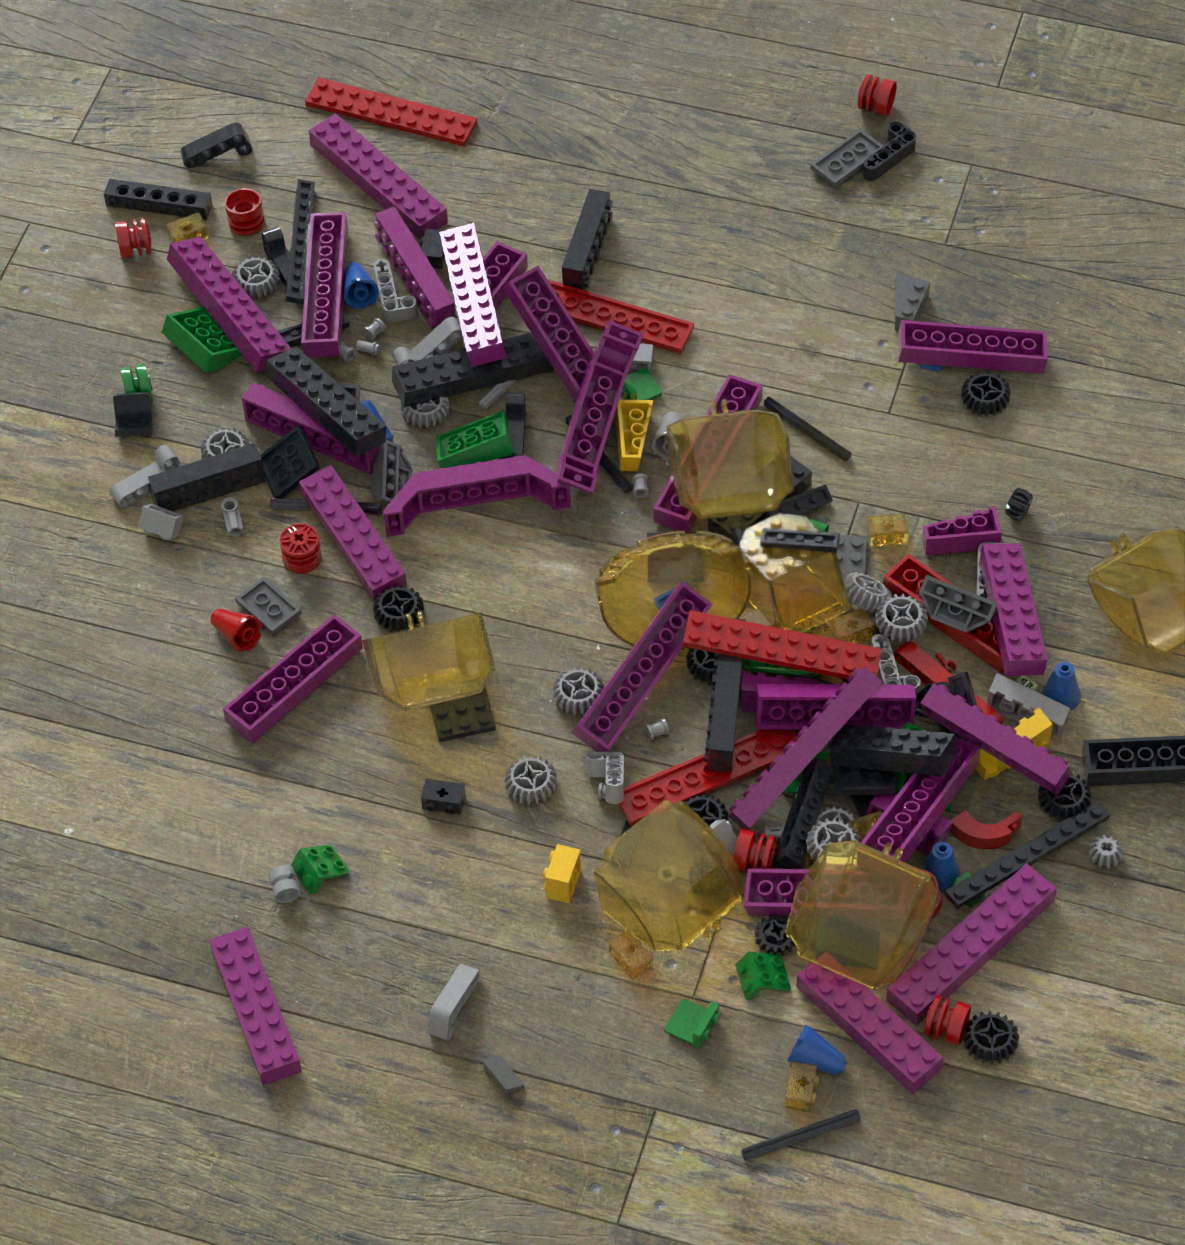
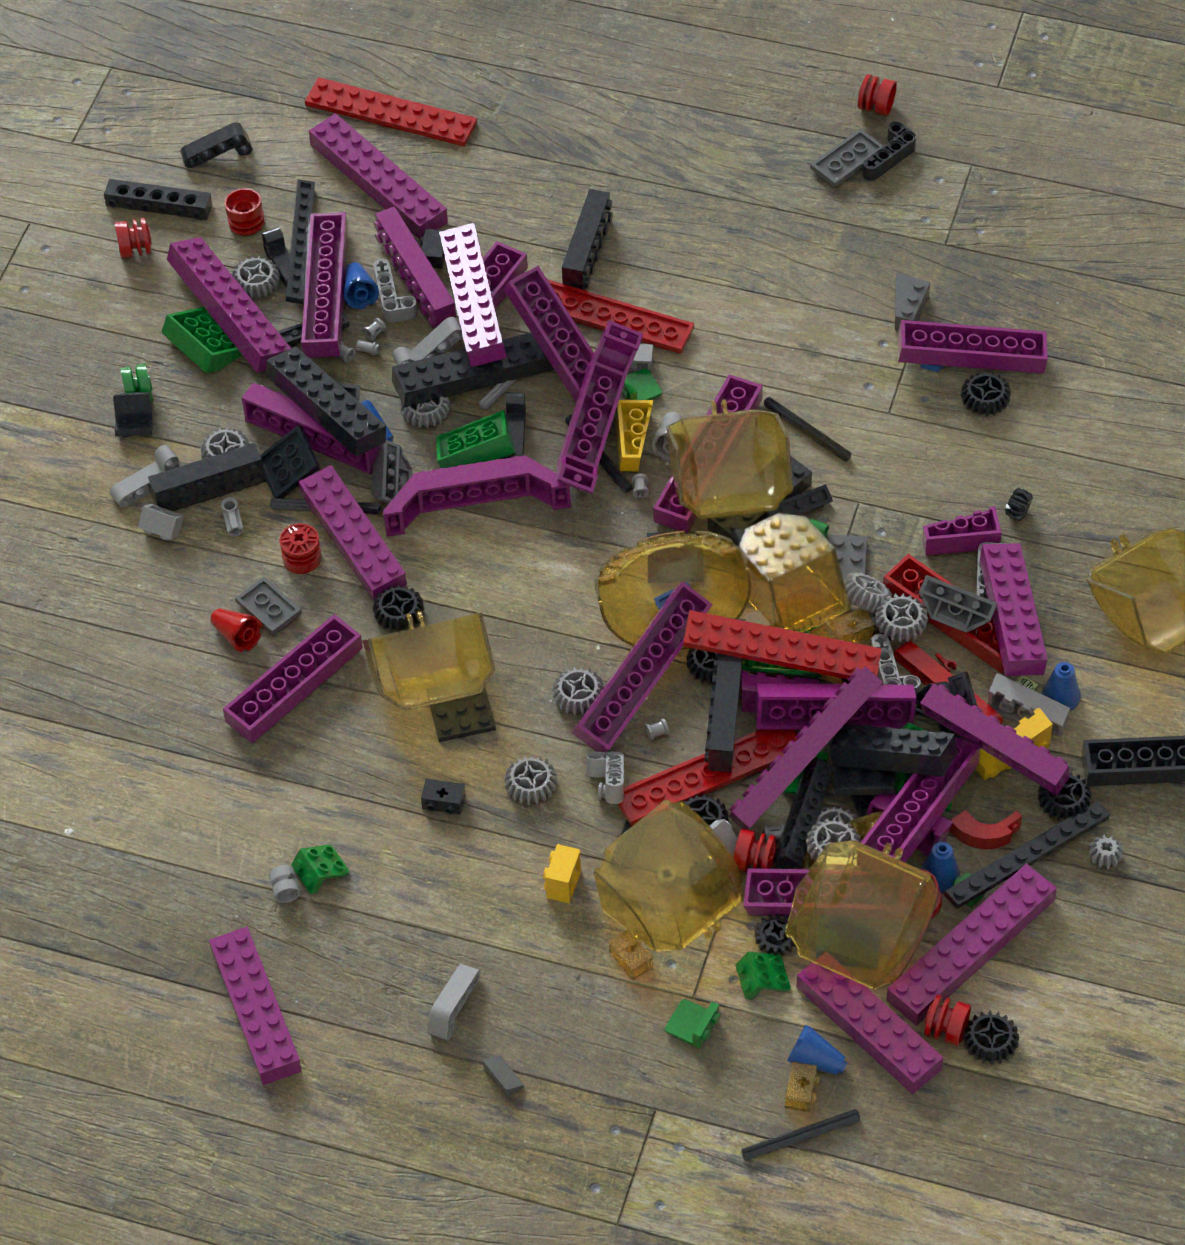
(187, 228): clear yellow brick -> none
(799, 540): black plate -> none
(887, 529): clear yellow brick -> none

